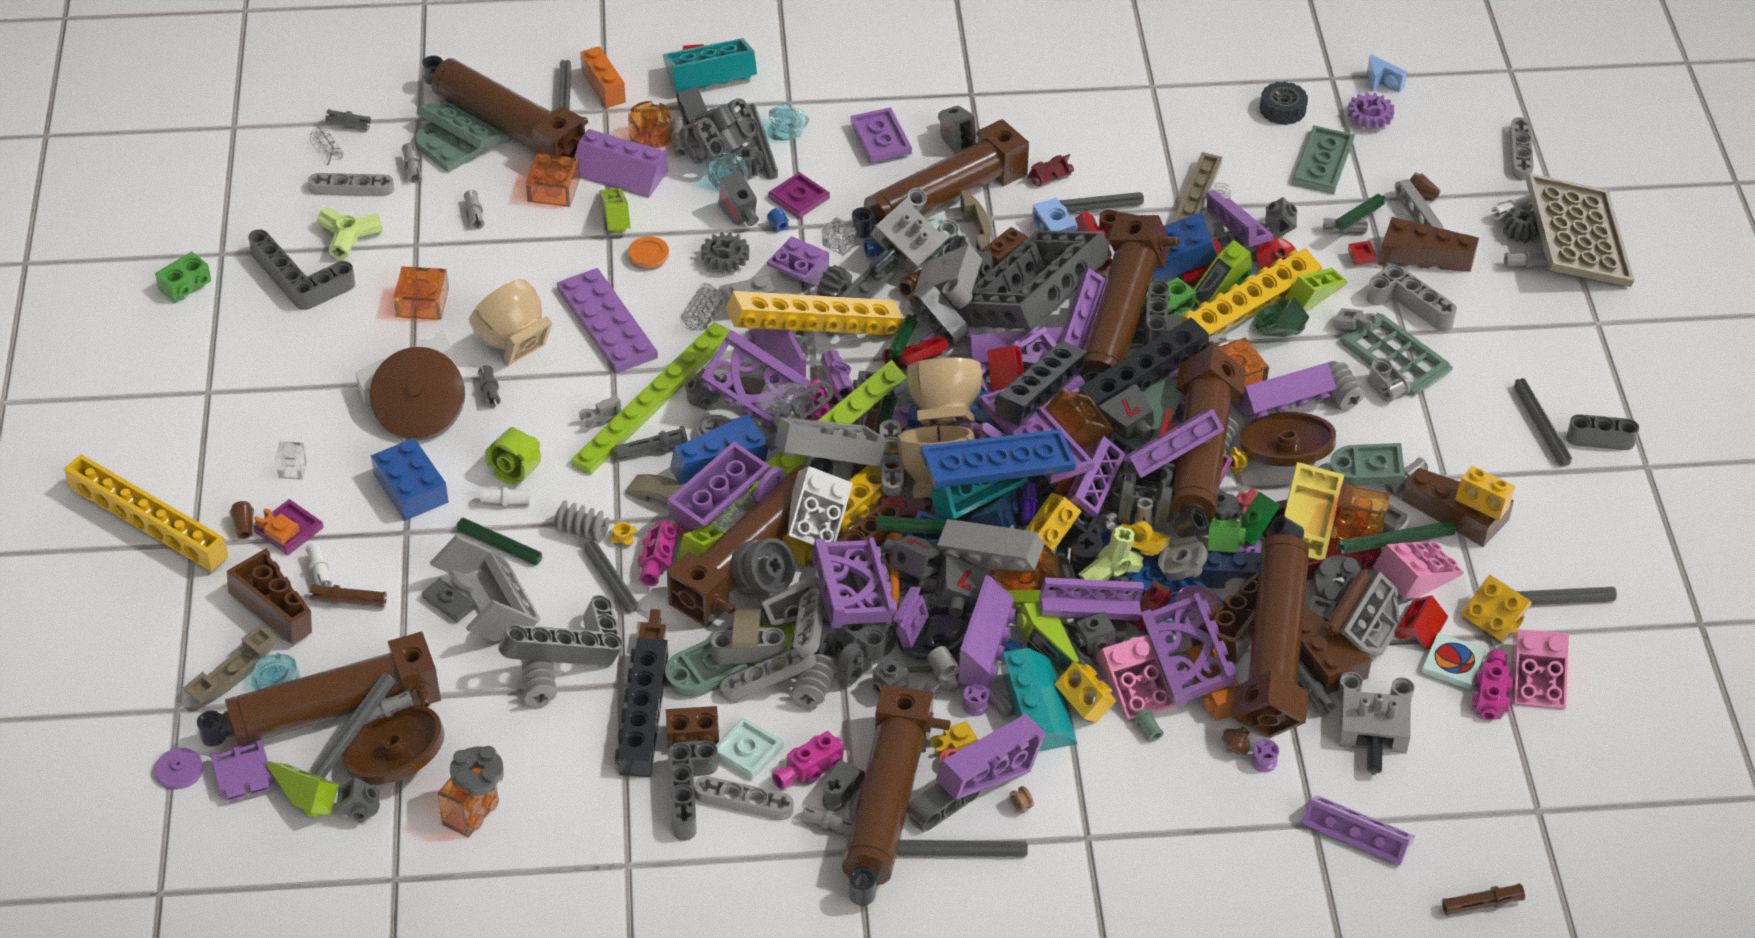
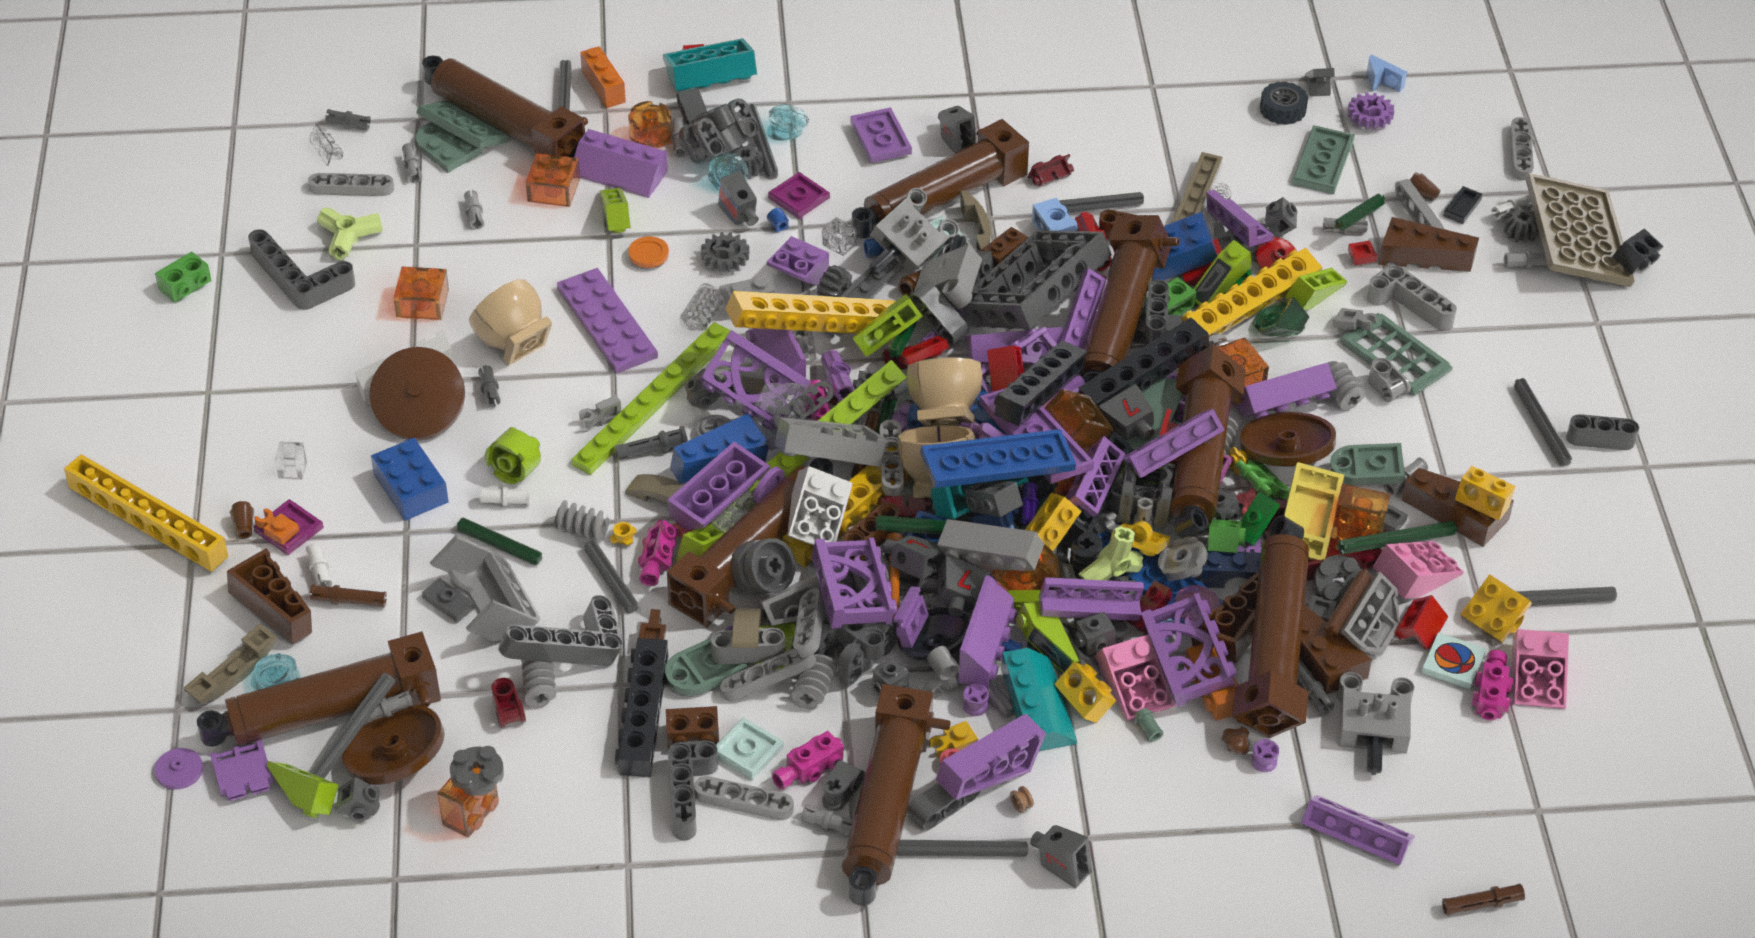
(506, 702): none -> dark red piece
(887, 325): none -> lime slope
(993, 497): none -> dark grey brick
(1064, 854): none -> dark grey torso
(1262, 479): none -> bright green plate
(1319, 81): none -> dark grey slope
(1463, 205): none -> black tile
(1638, 252): none -> black brick

